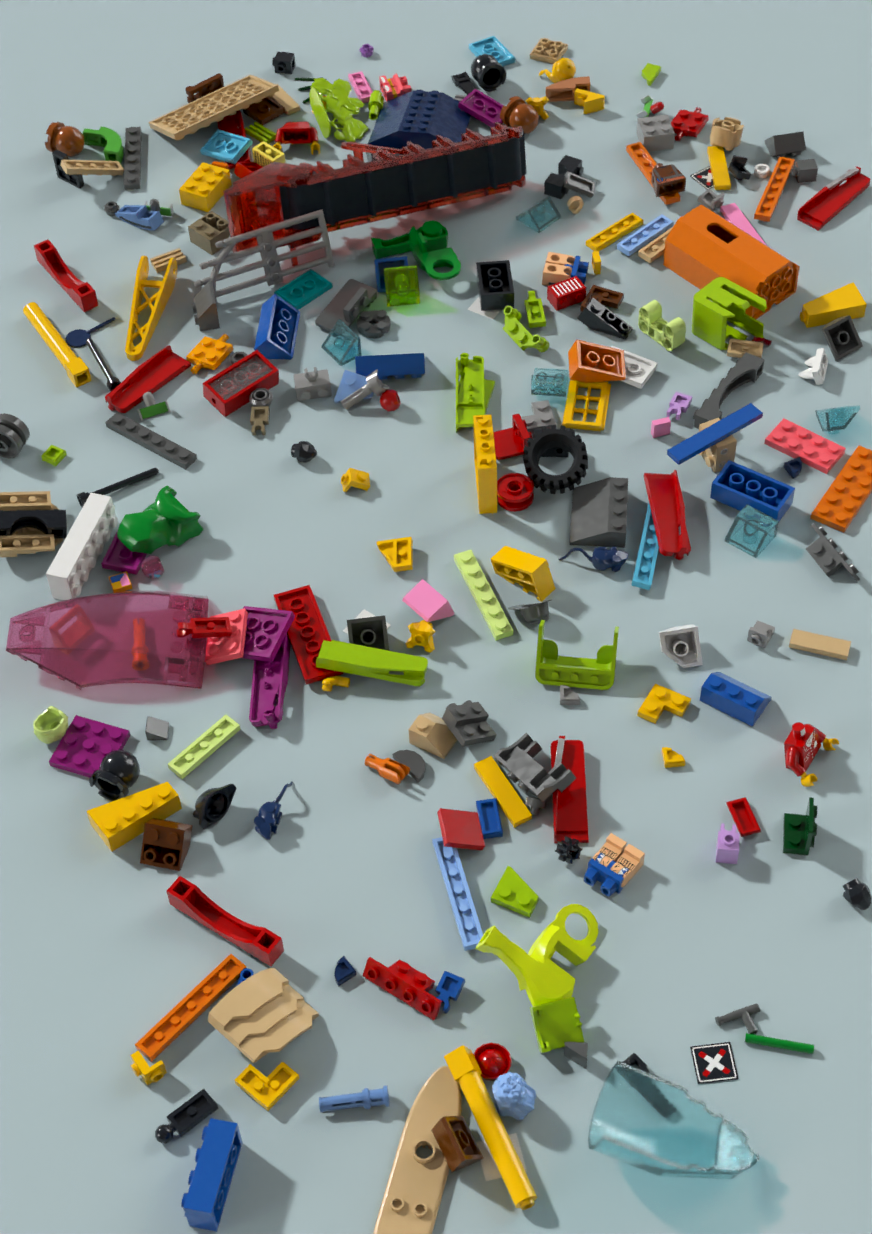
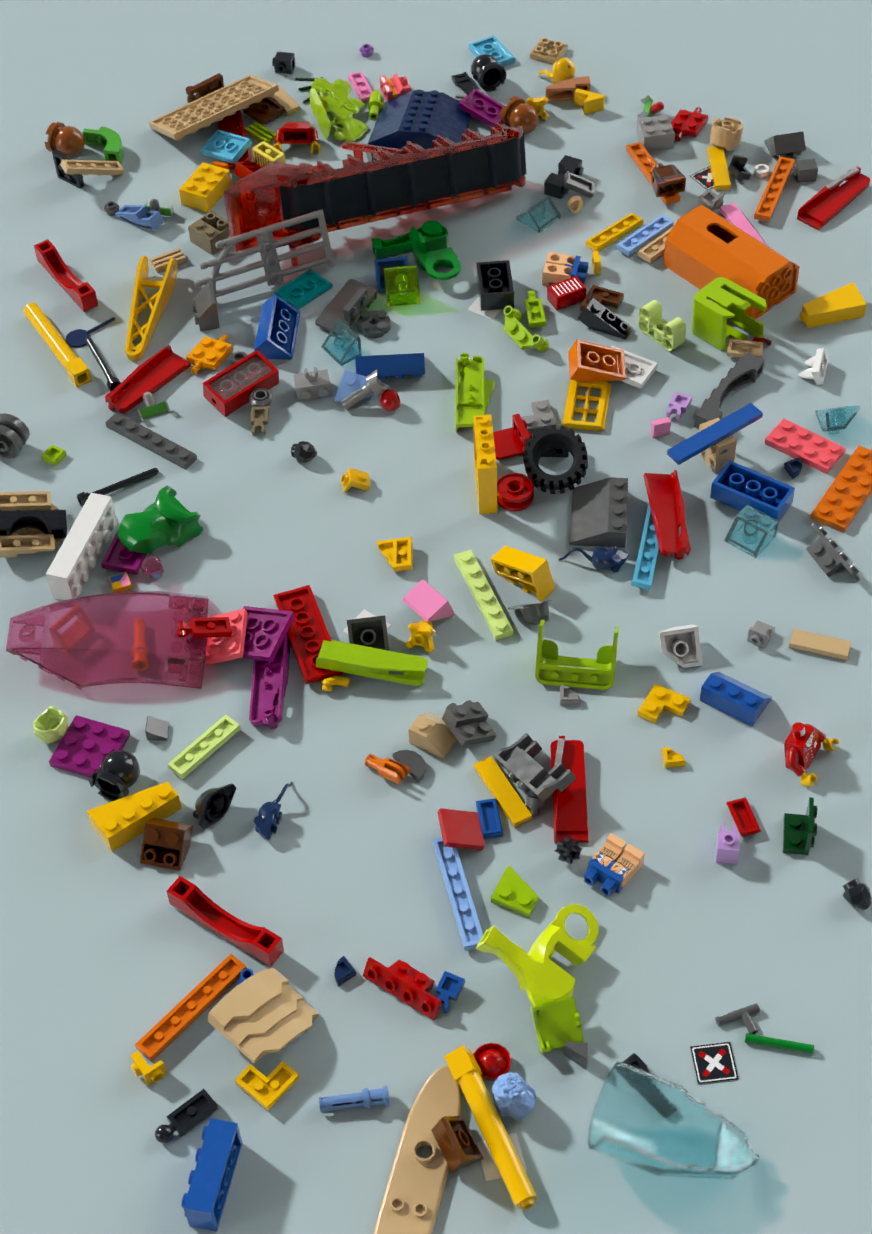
(132, 163): dark grey plate -> none
(549, 382): clear light blue bracket -> none
(650, 73): lime tile -> none
(842, 337): dark grey slope -> none

